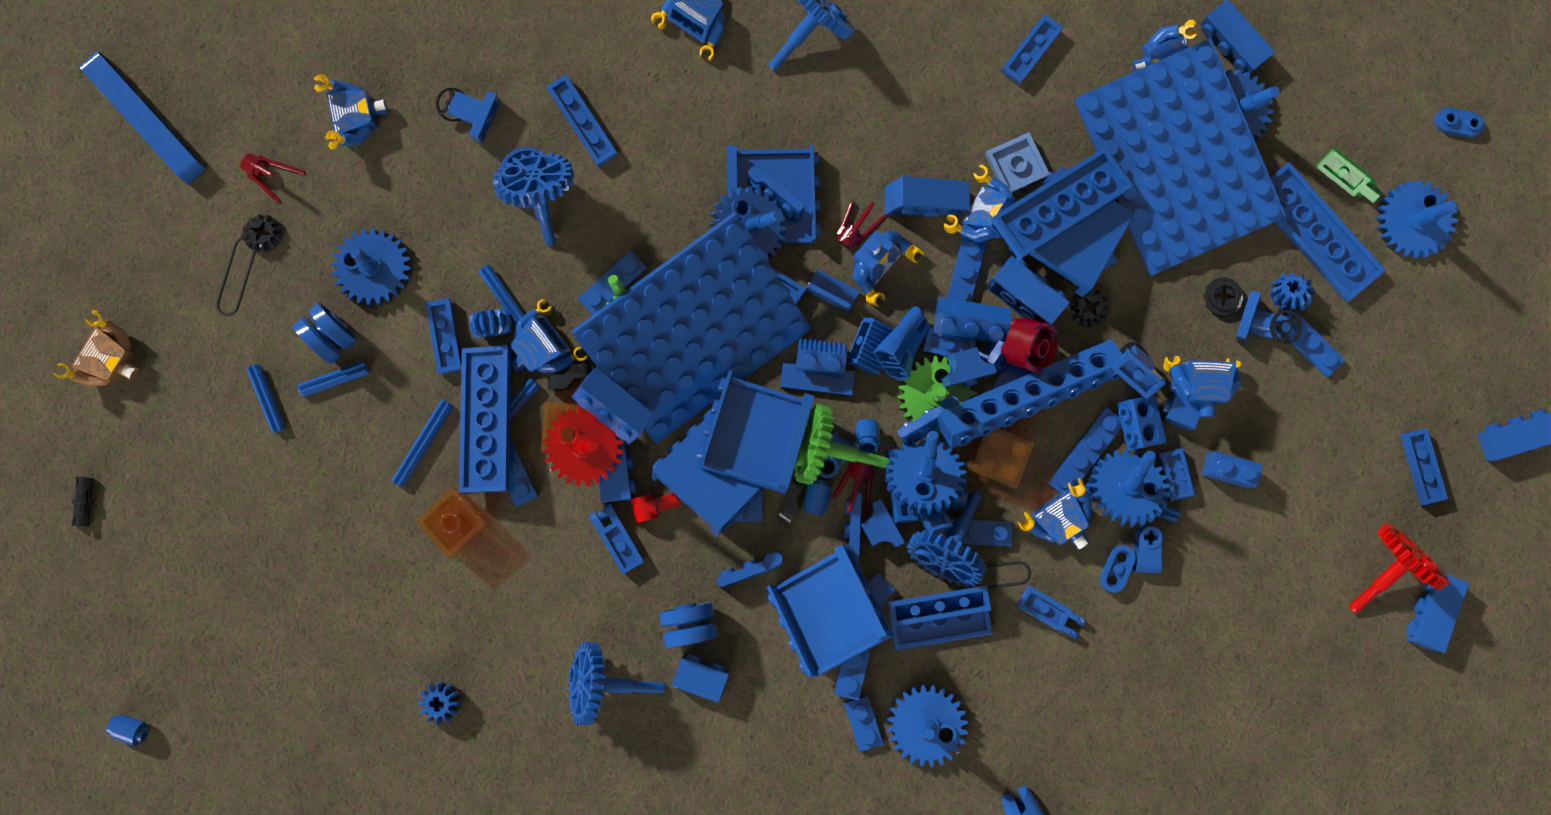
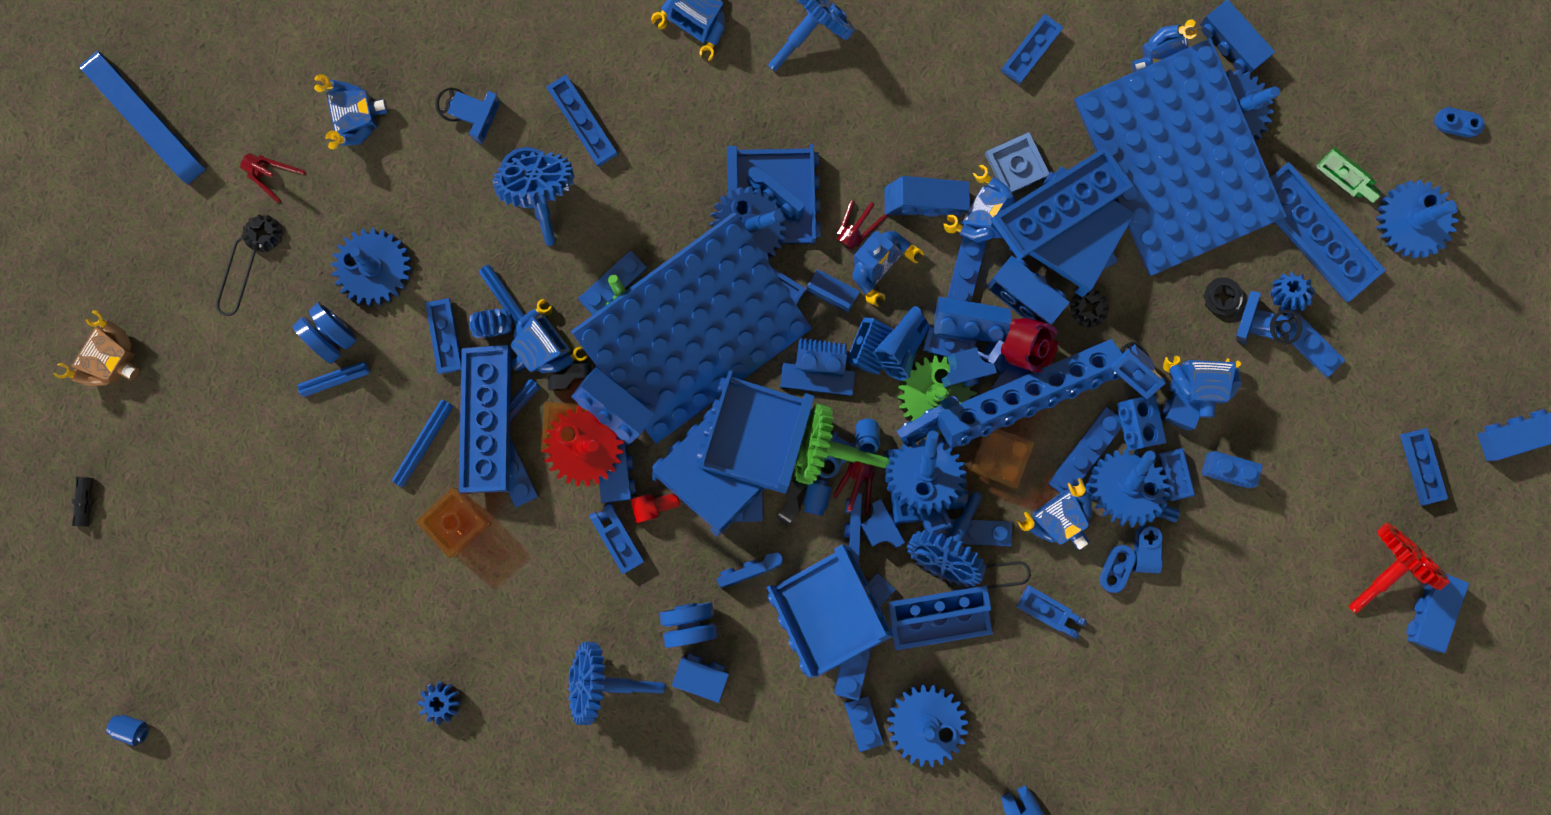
(265, 398): blue axle -> none

